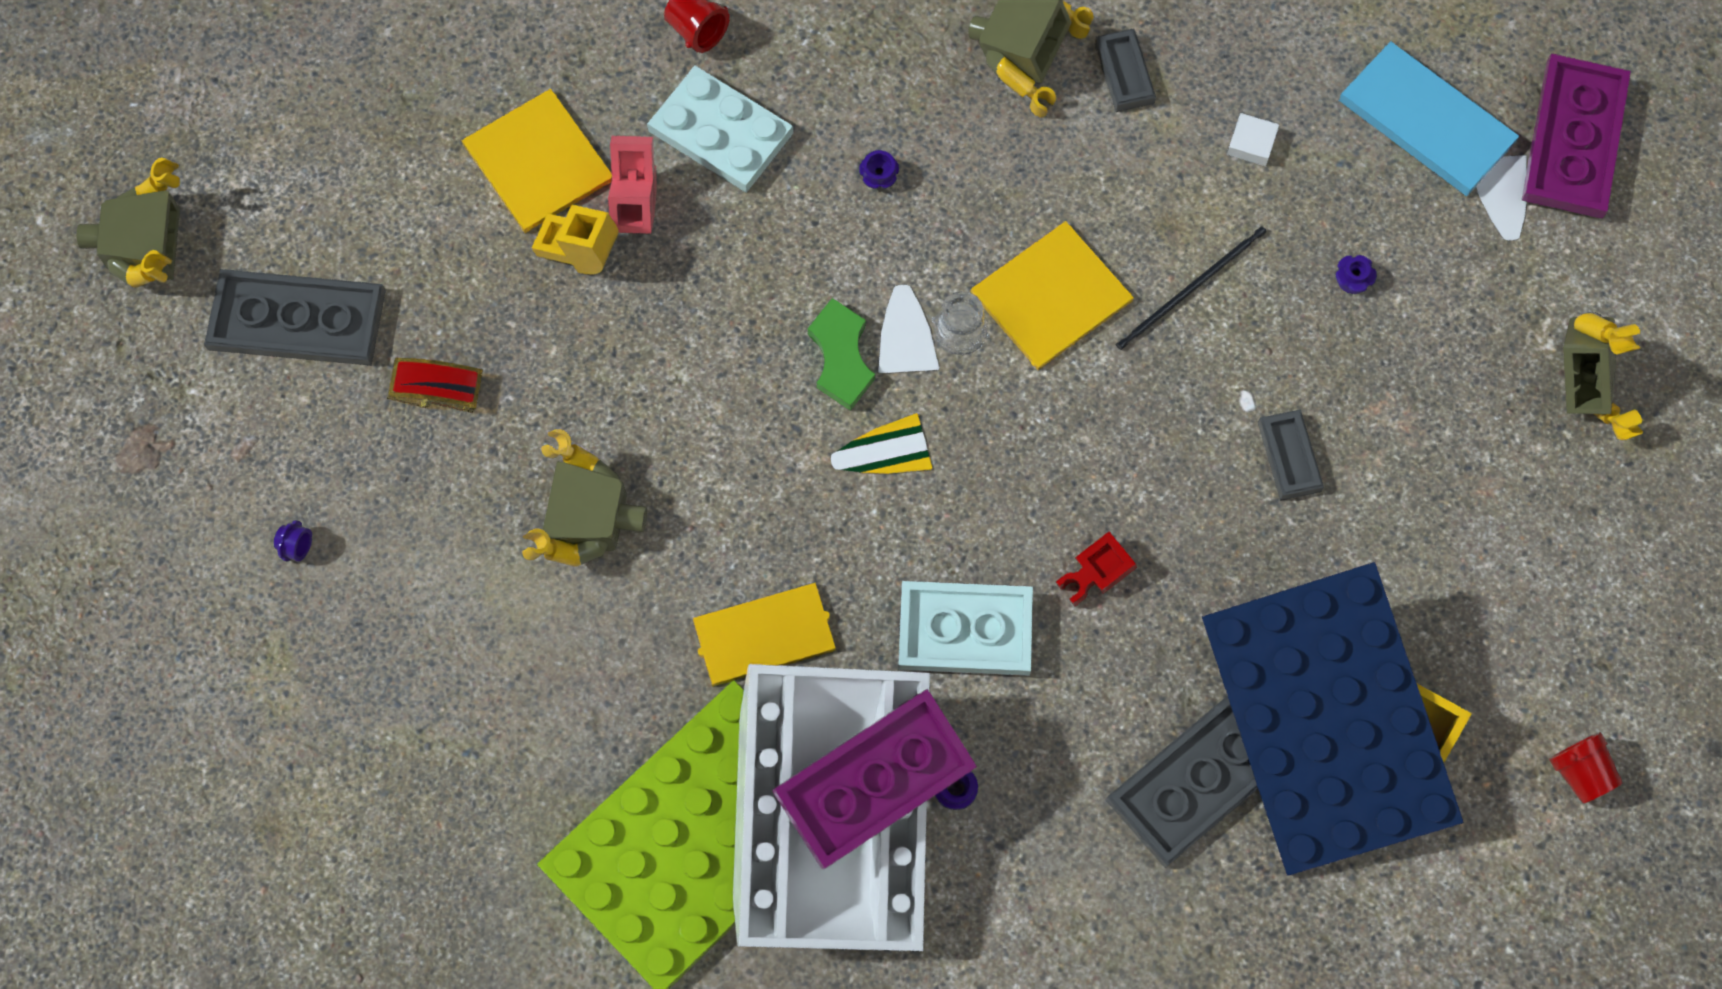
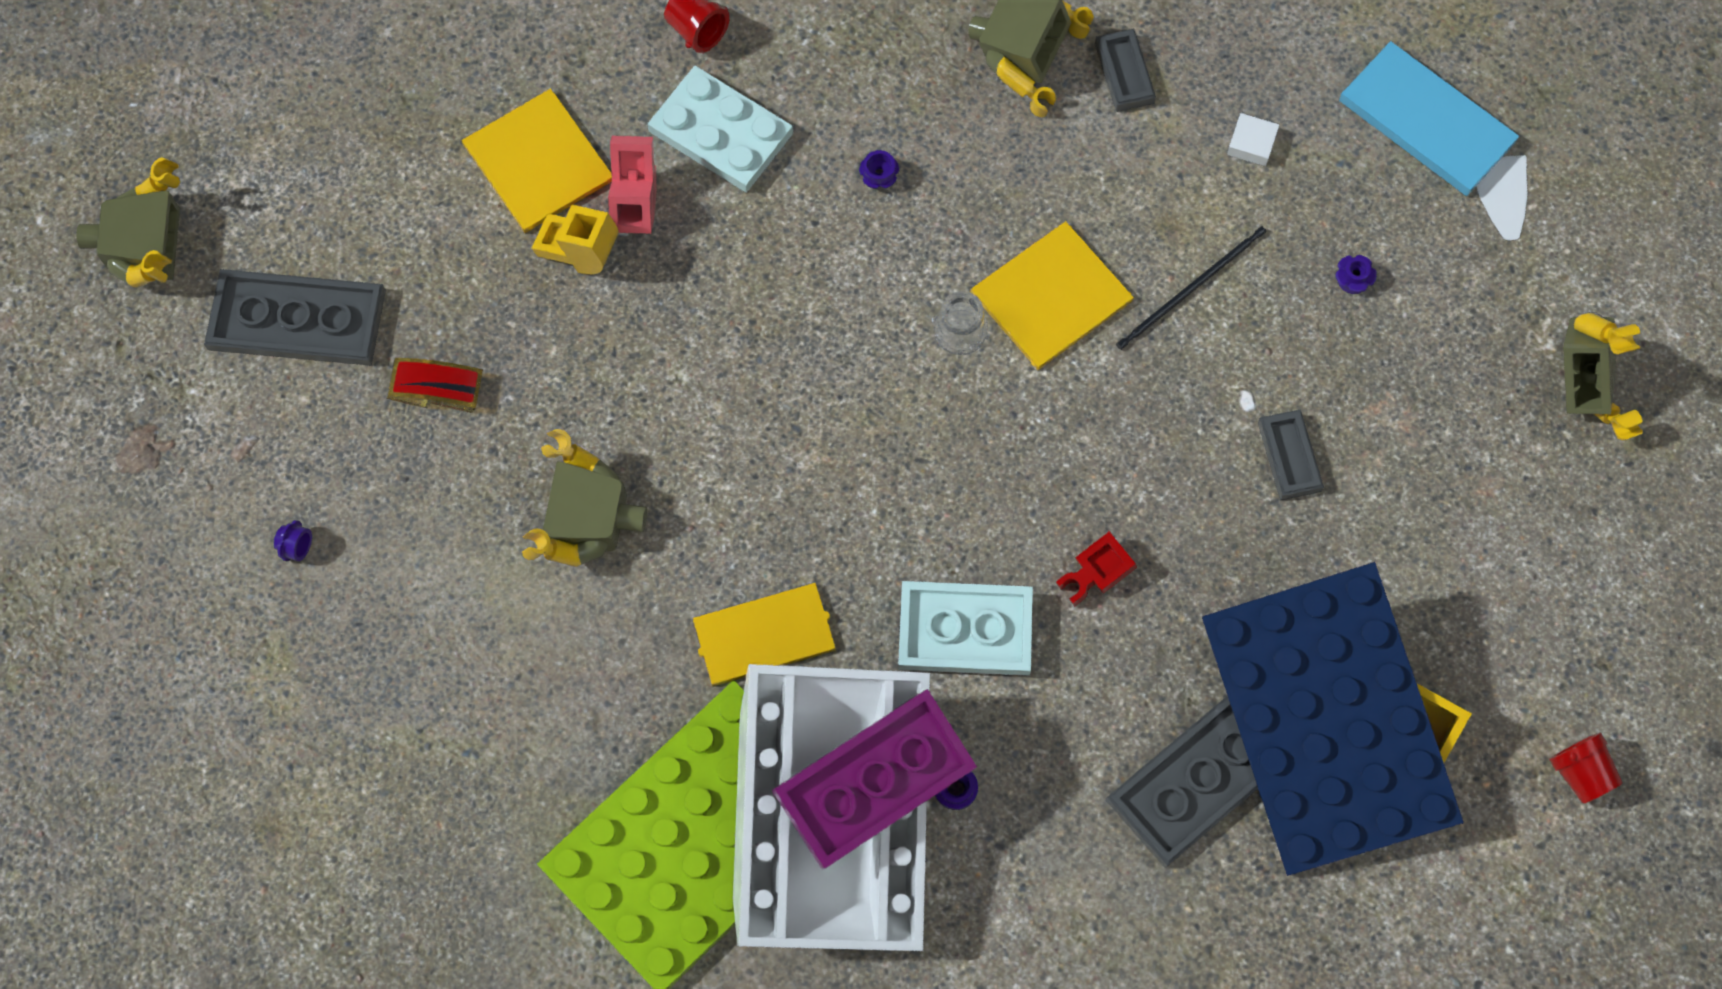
(844, 372): bright green tile -> none
(886, 449): sticker -> none
(906, 335): white sticker -> none
(1576, 136): magenta plate -> none

